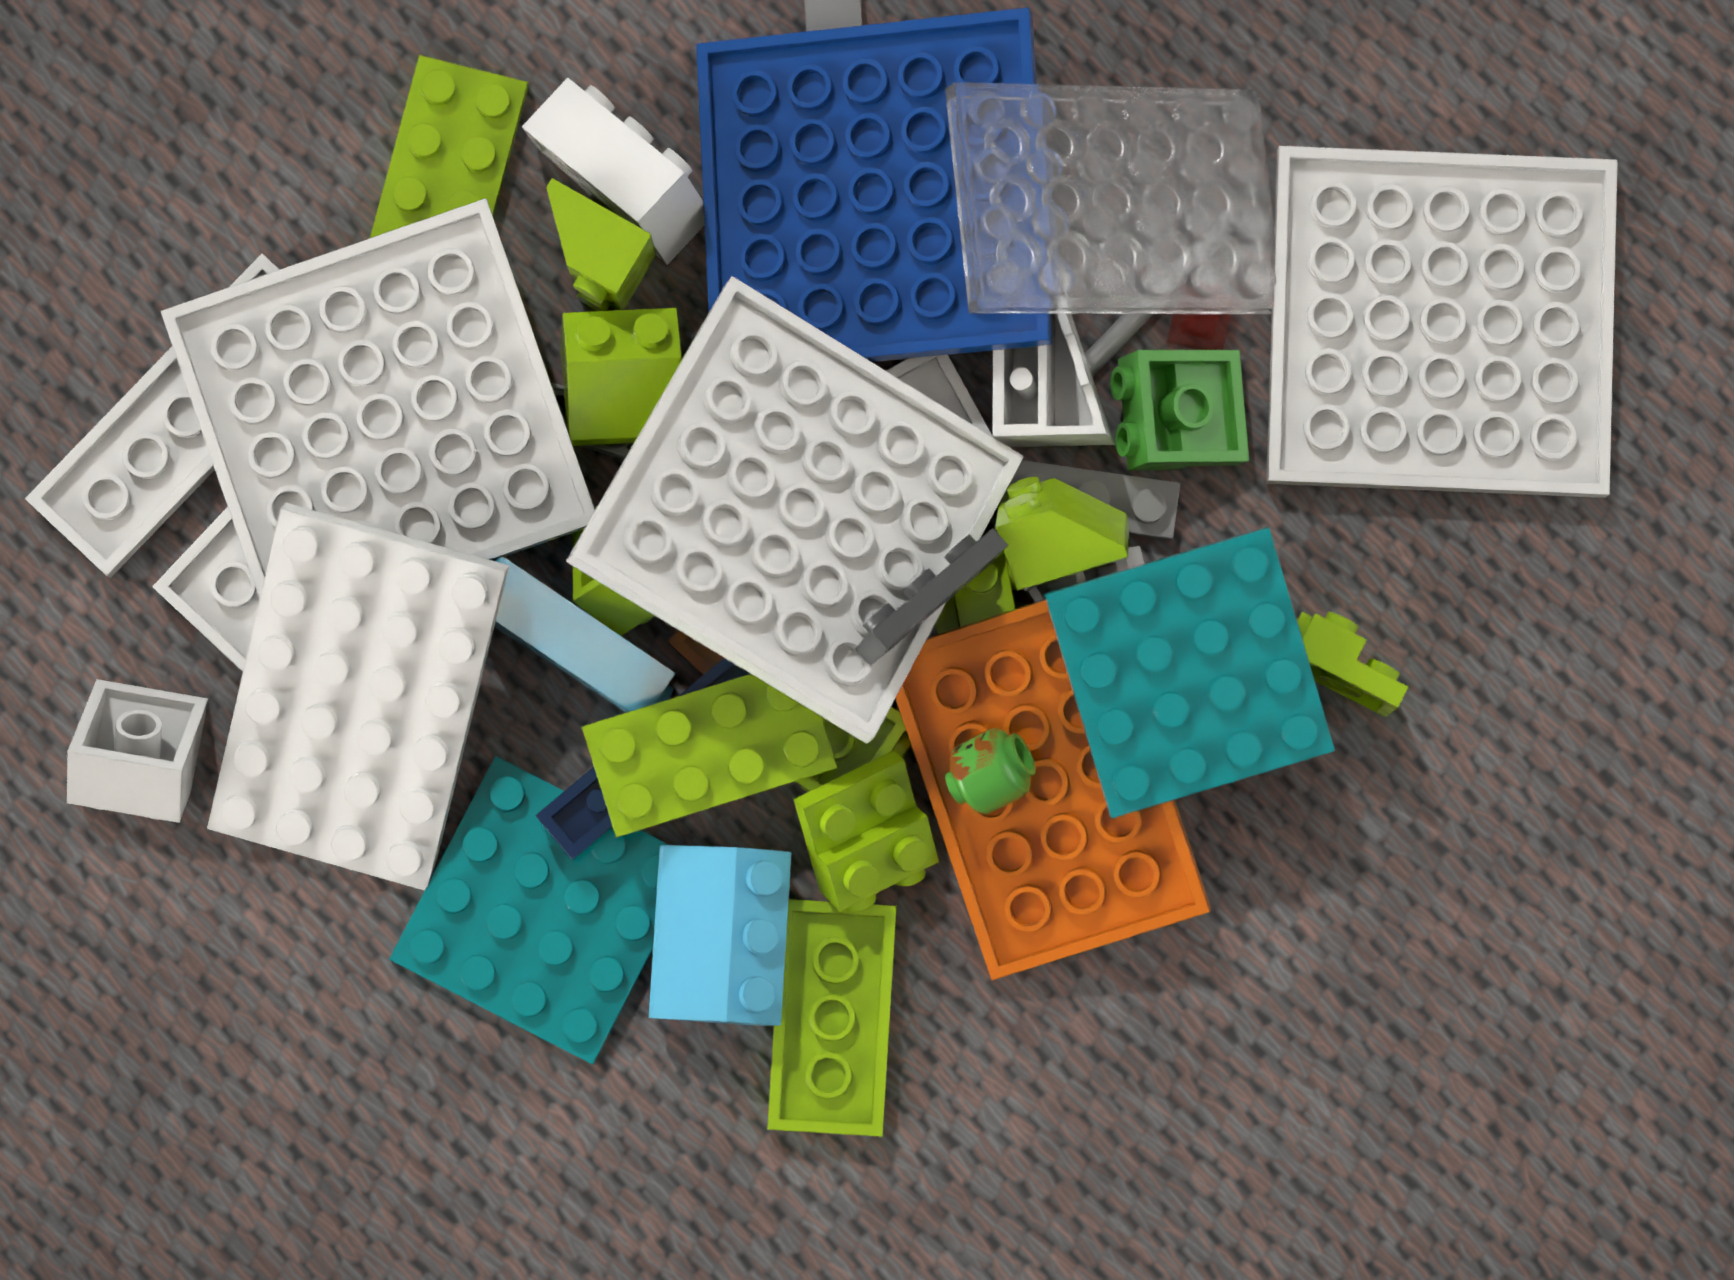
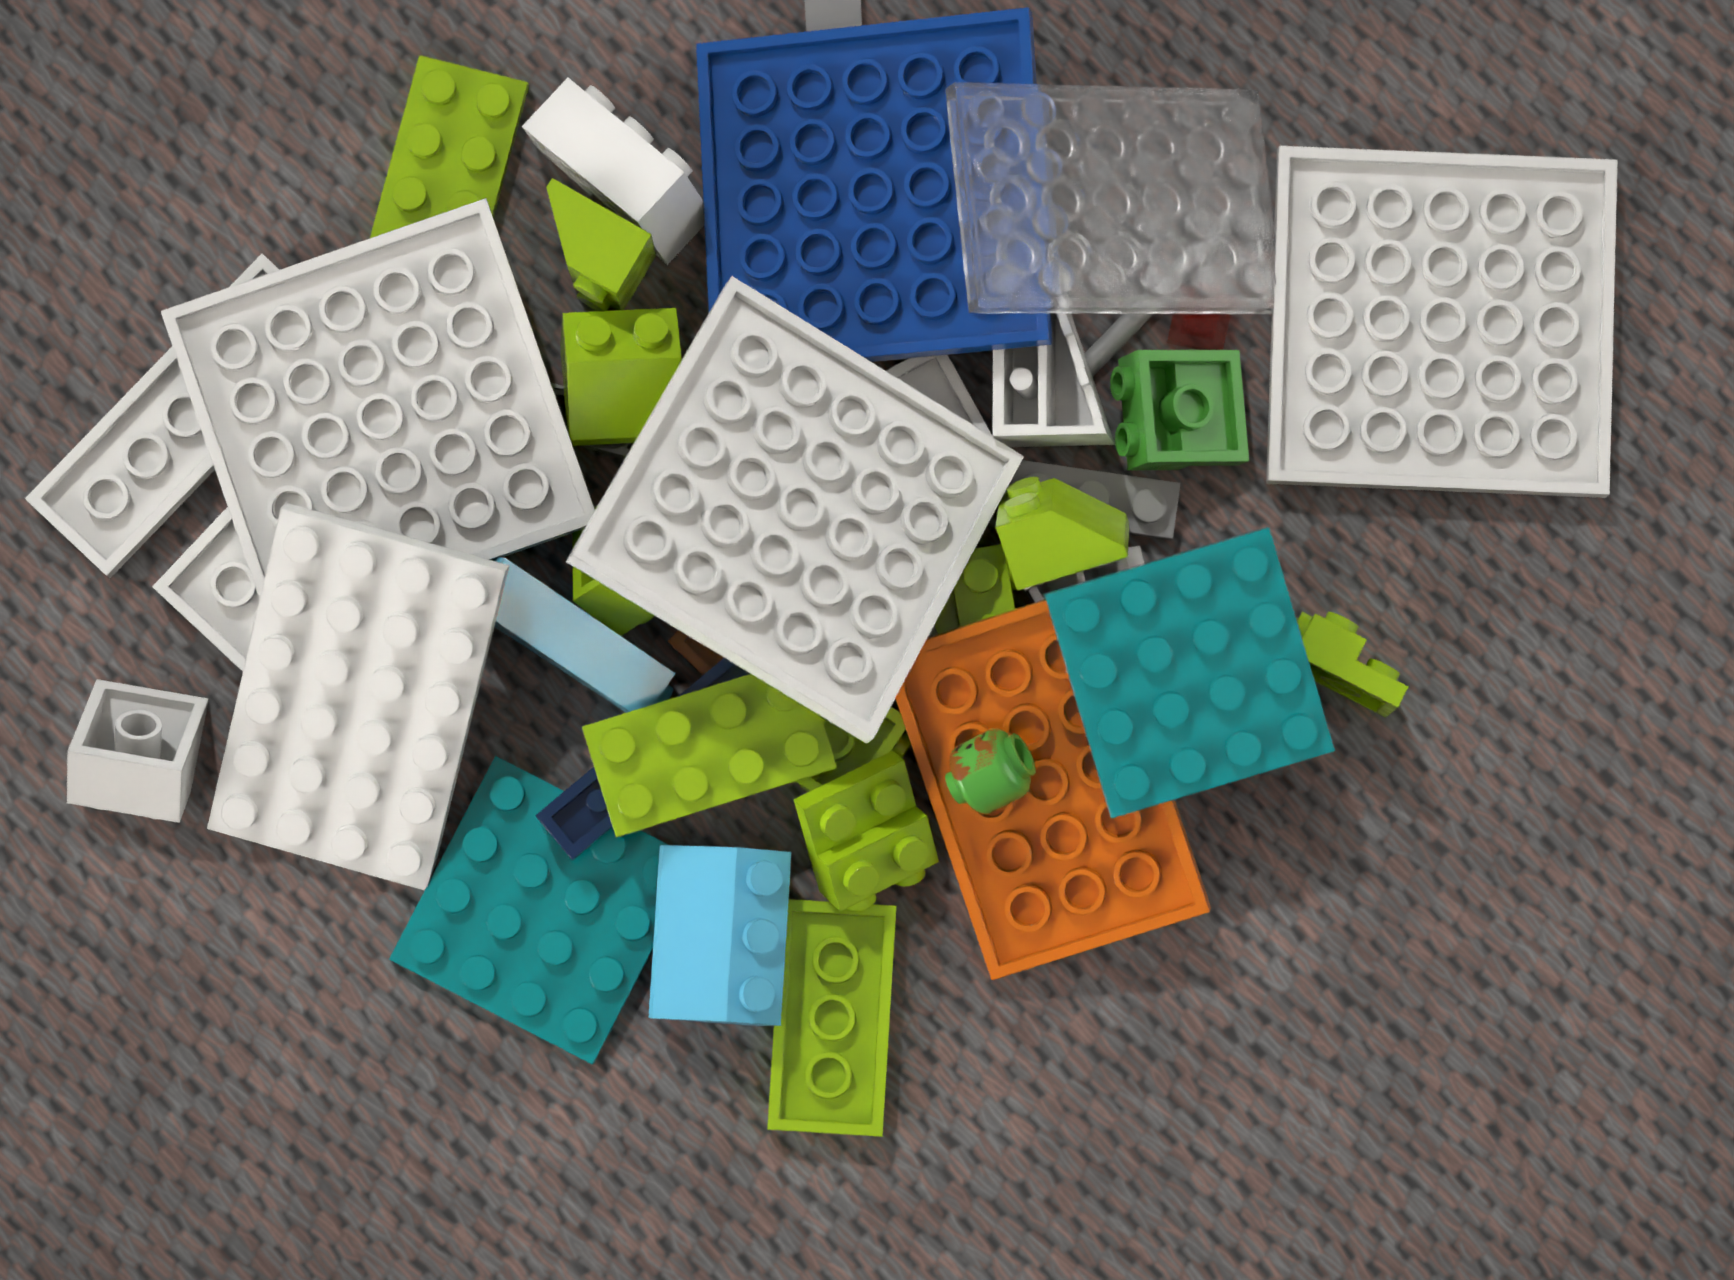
(928, 594): dark grey plate -> none

